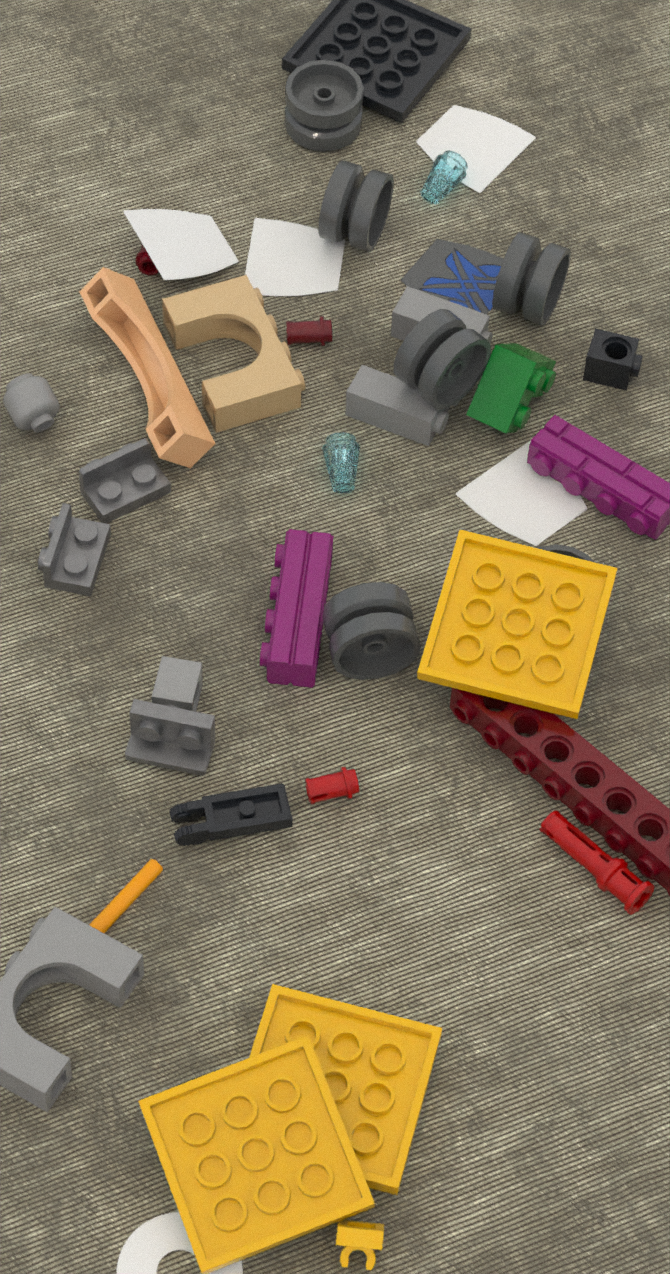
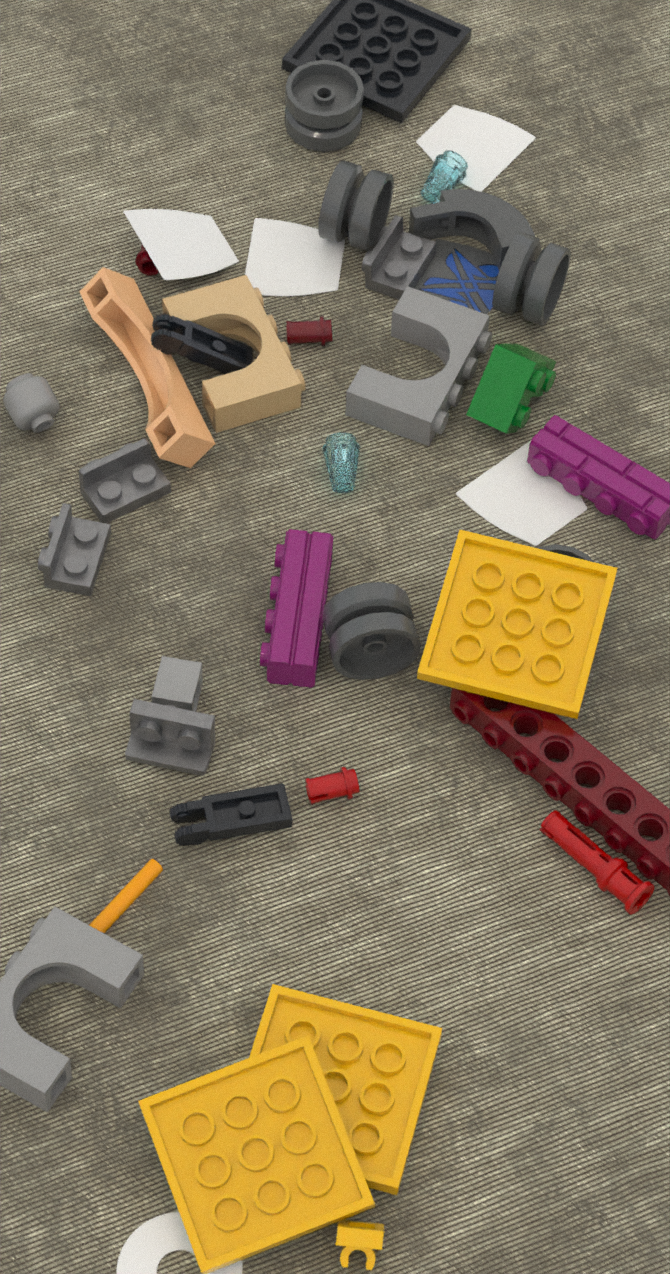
(200, 344): none -> black hinge
(396, 260): none -> flat silver bracket
(442, 358): dark grey wheel -> none
(470, 215): none -> dark grey arch
(612, 359): black brick -> none

